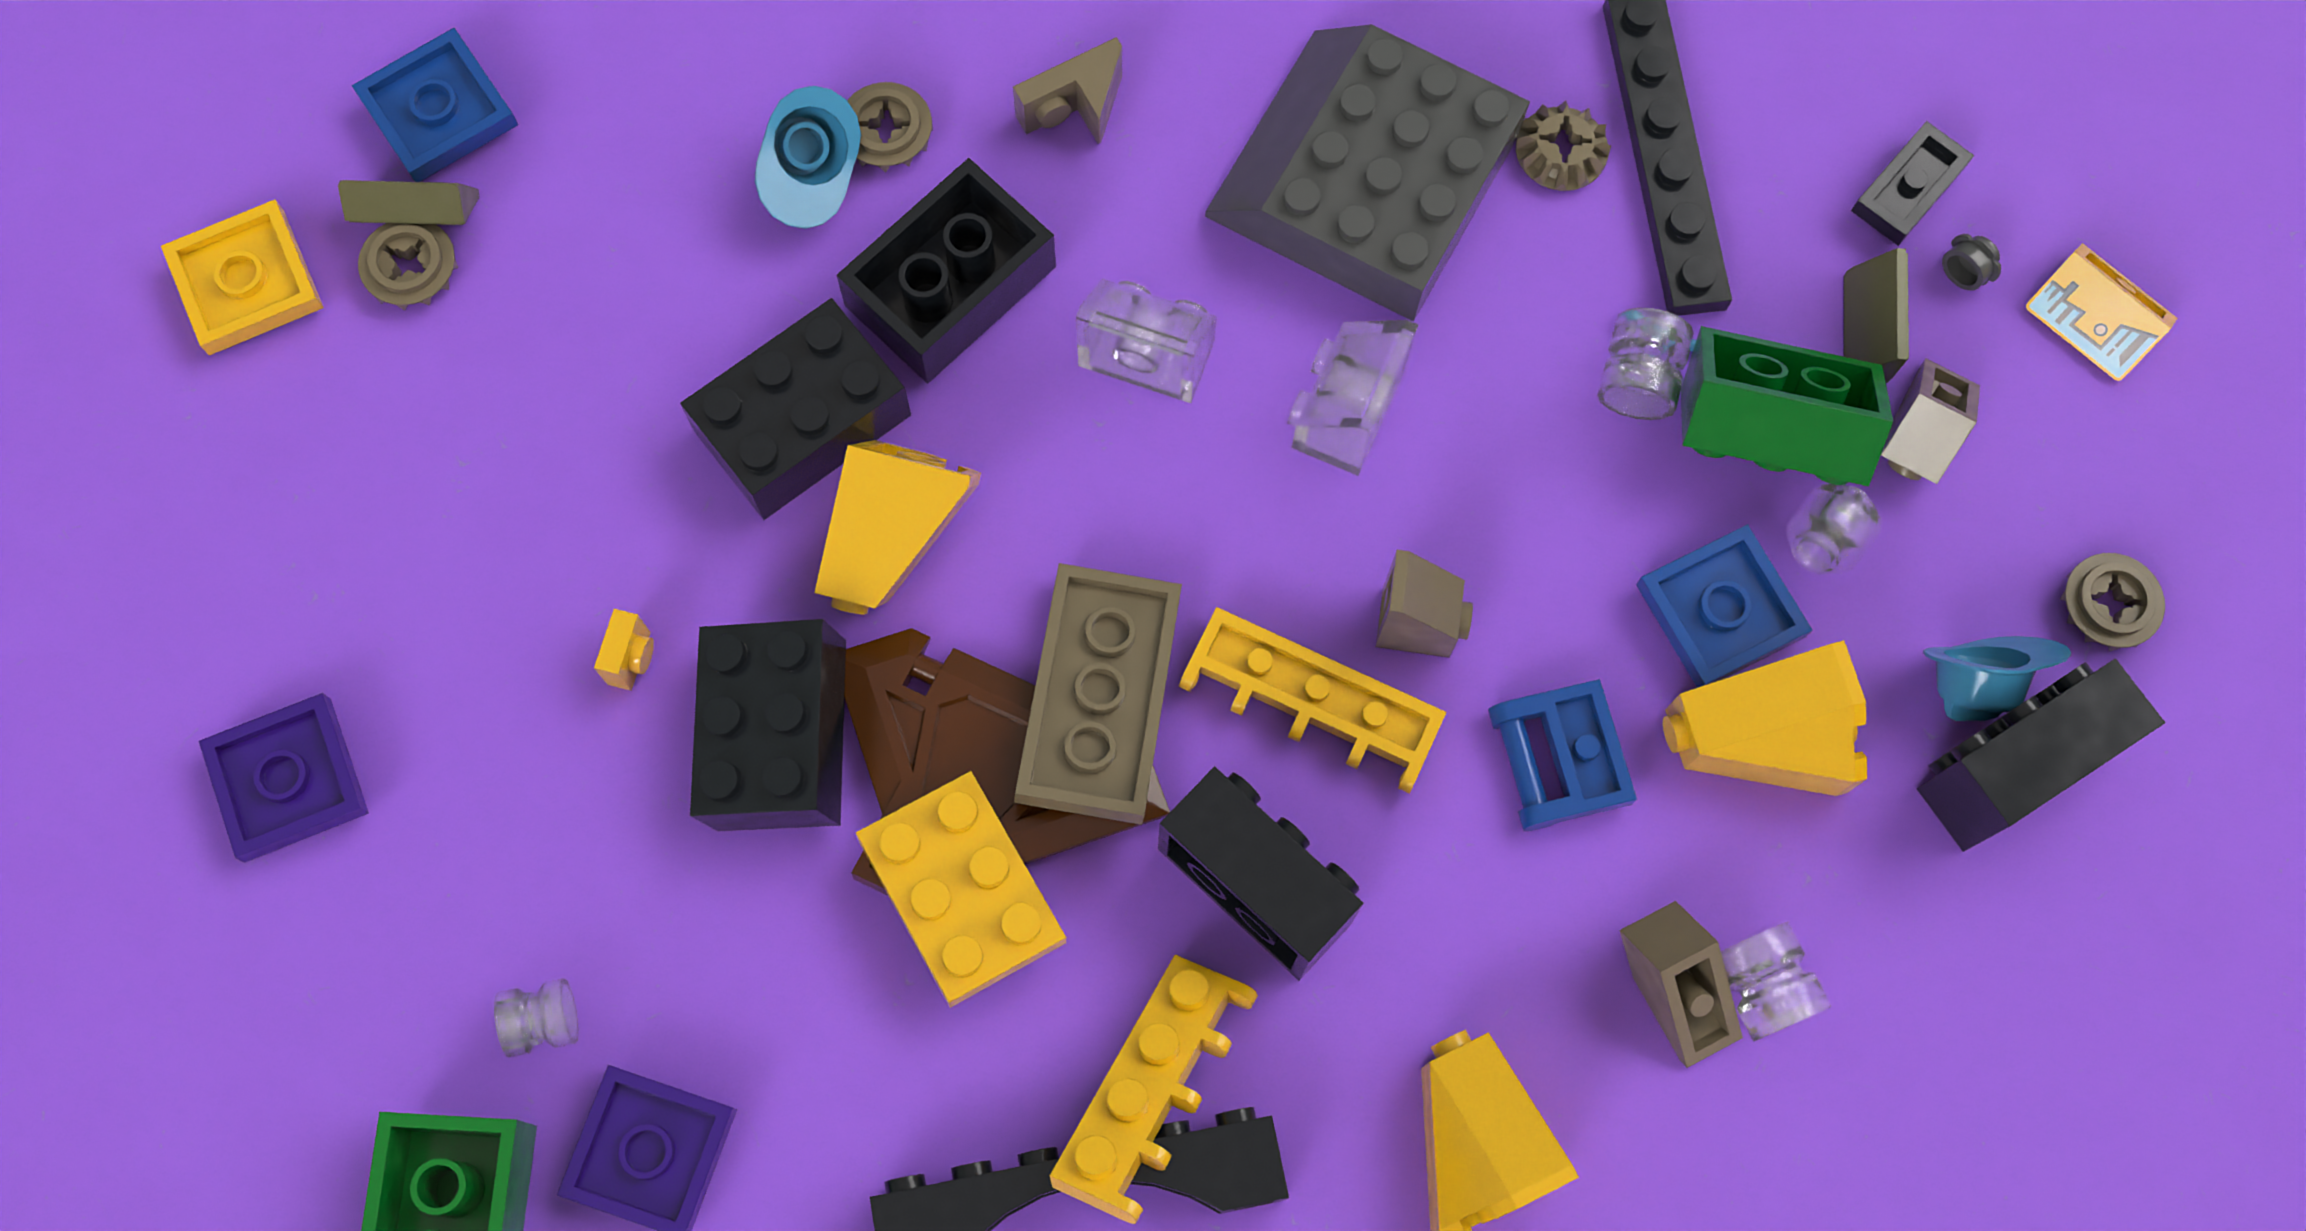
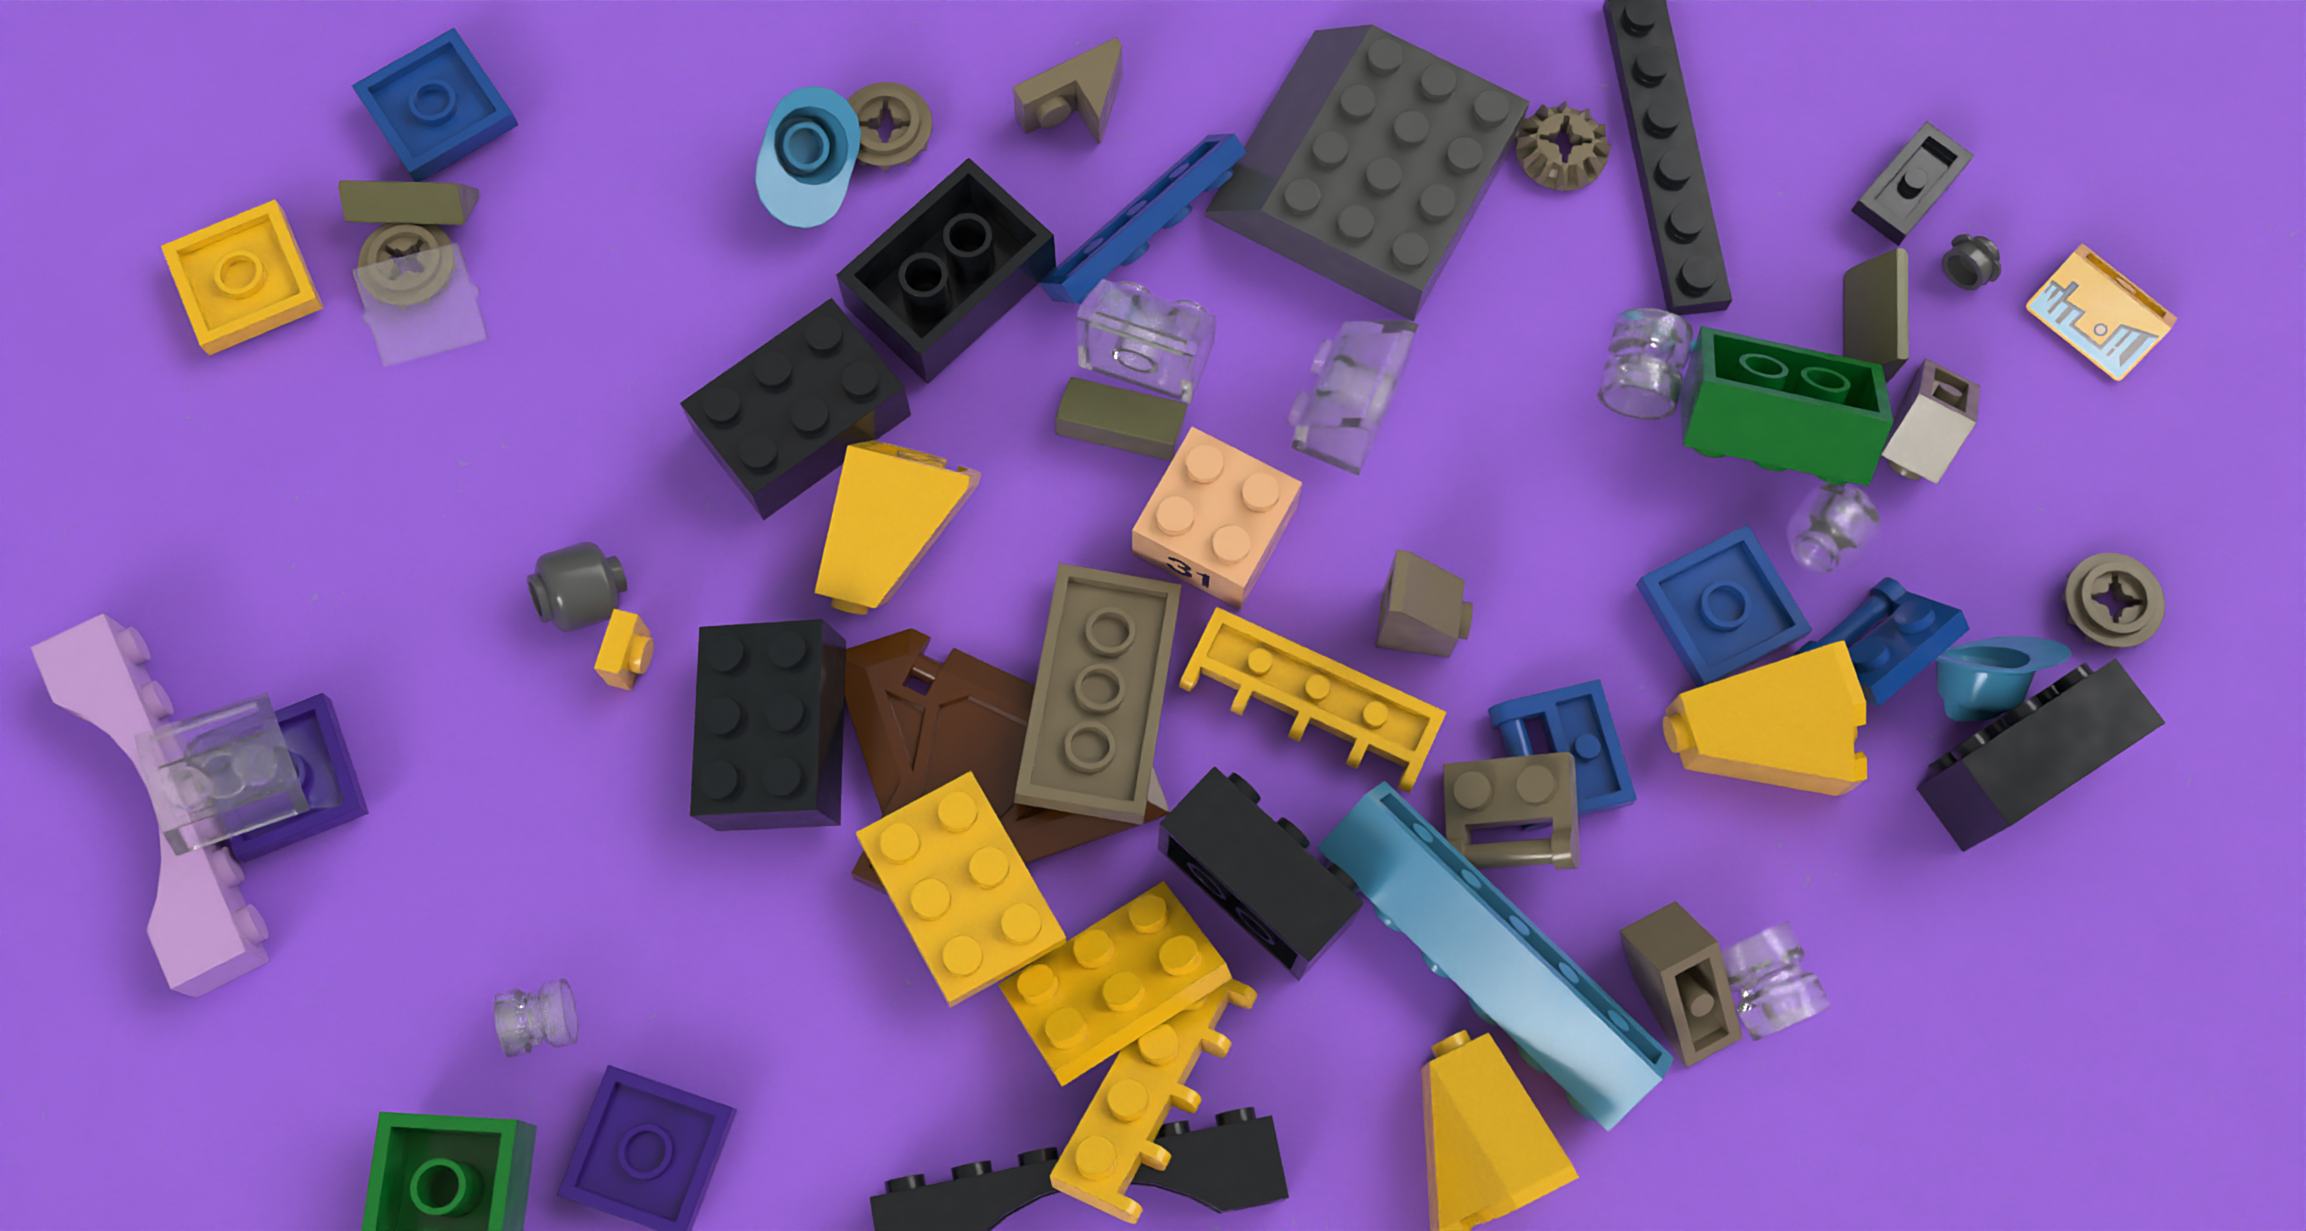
(199, 915): none -> lavender arch
(219, 774): none -> clear slope
(420, 304): none -> clear piece
(576, 586): none -> dark grey head
(1114, 982): none -> yellow plate
(1120, 418): none -> olive slope
(1158, 206): none -> blue plate
(1215, 517): none -> light nougat brick
(1497, 957): none -> dark azure brick
(1514, 794): none -> dark tan plate
(1901, 645): none -> blue plate

